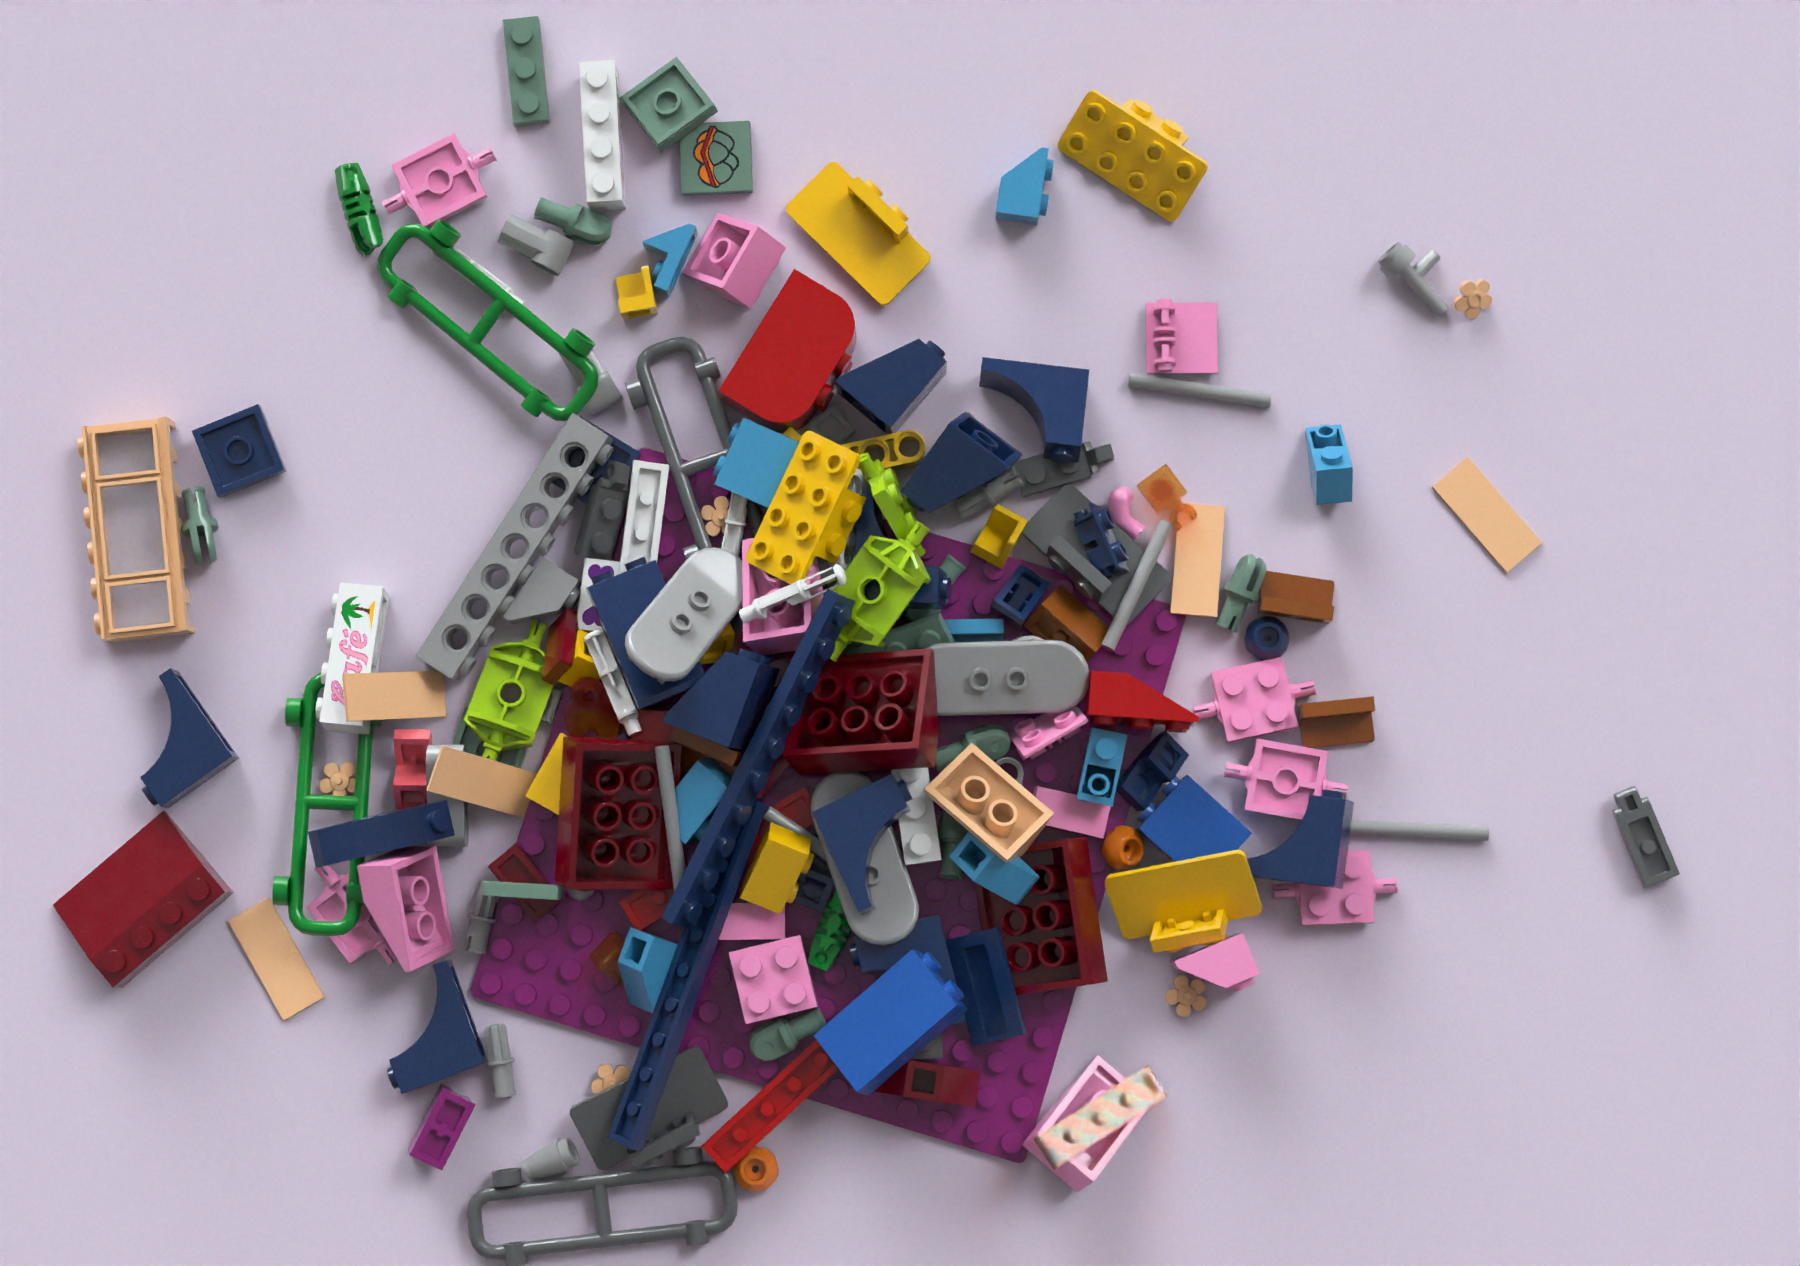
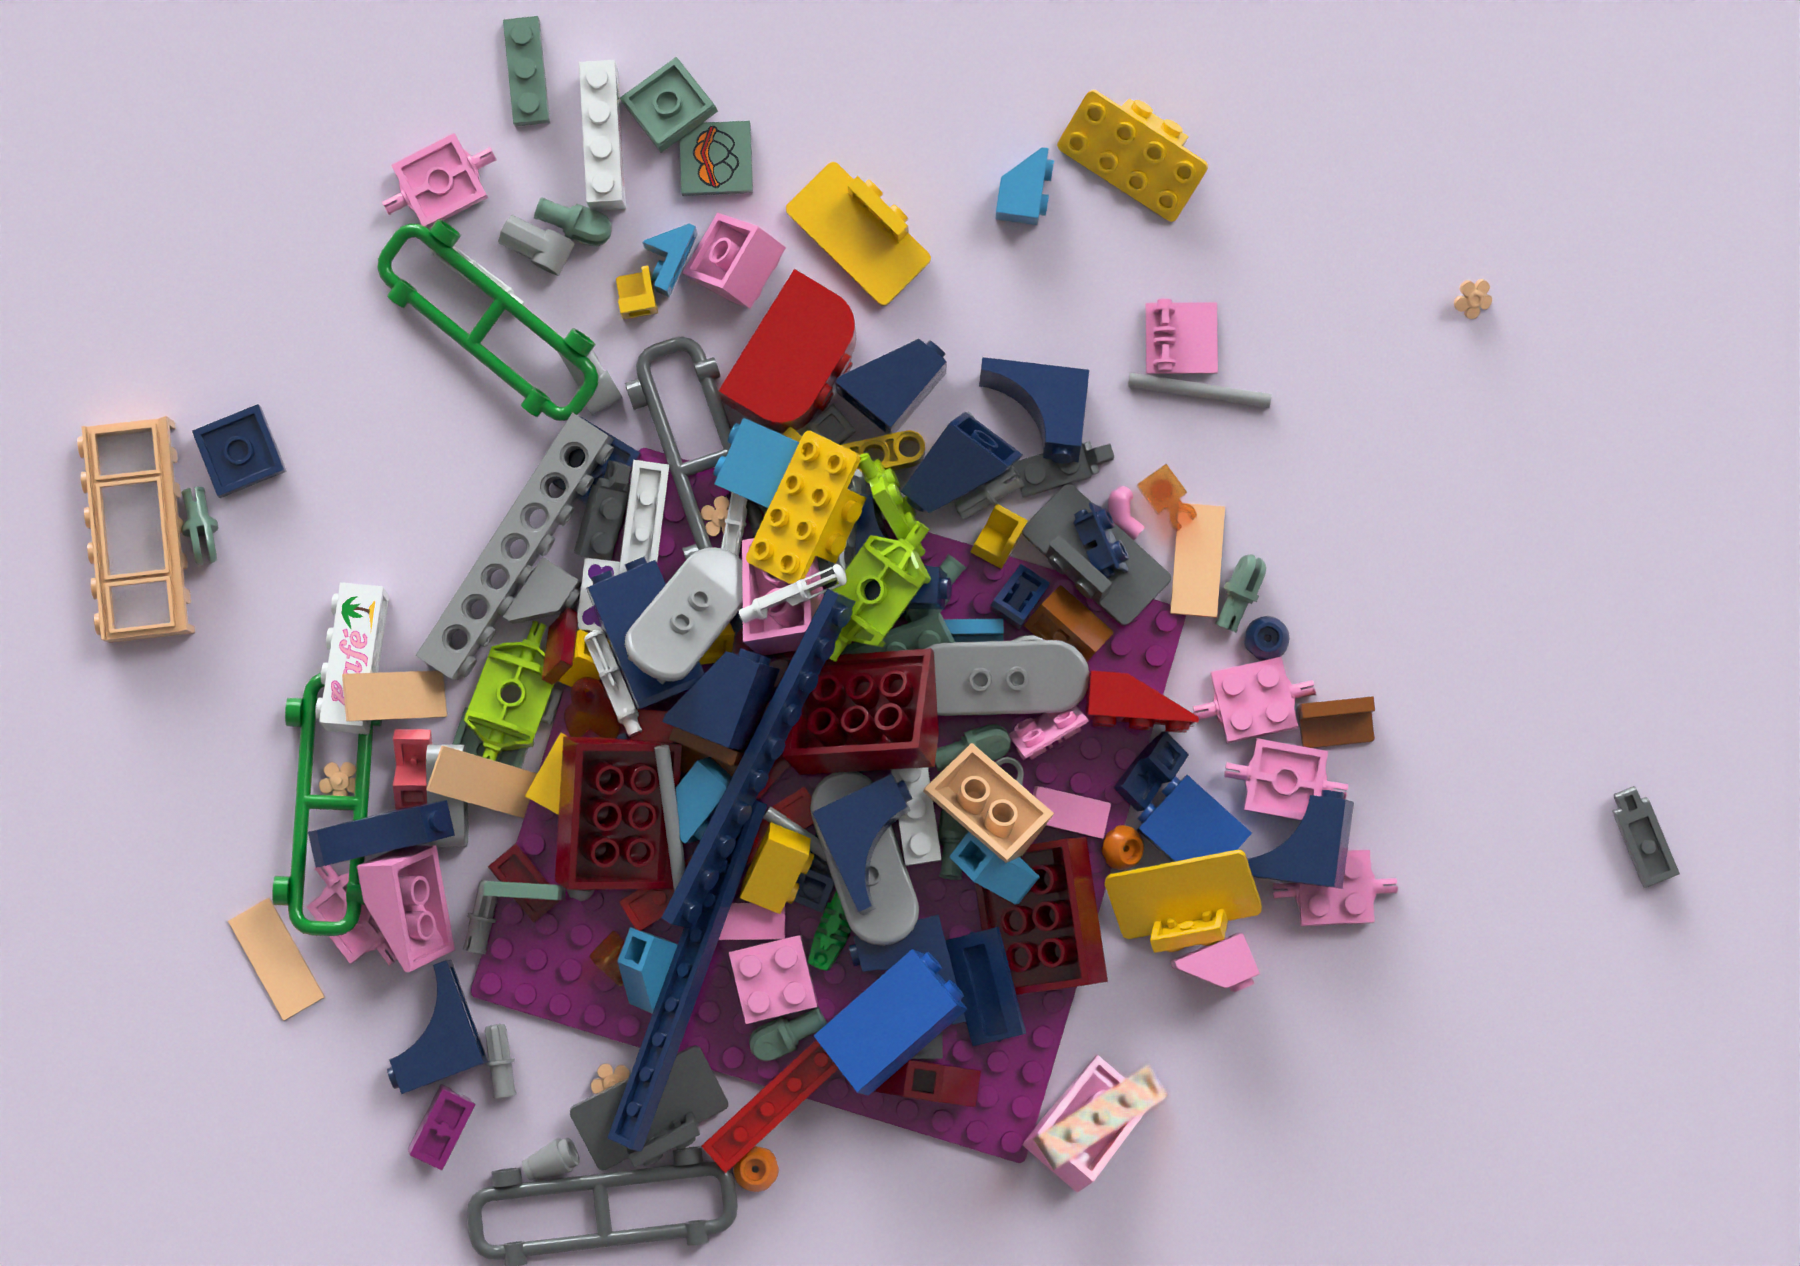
(141, 900): dark red slope -> none
(193, 748): dark blue arch -> none
(358, 208): green hinge -> none
(1101, 766): dark azure slope -> none
(1136, 585): light grey bar -> none
(1186, 995): light nougat plant -> none
(1296, 597): dark orange panel -> none
(1329, 464): dark azure slope -> none
(1397, 261): light grey piece -> none
(1419, 830): light grey bar -> none
(1487, 514): light nougat piece -> none

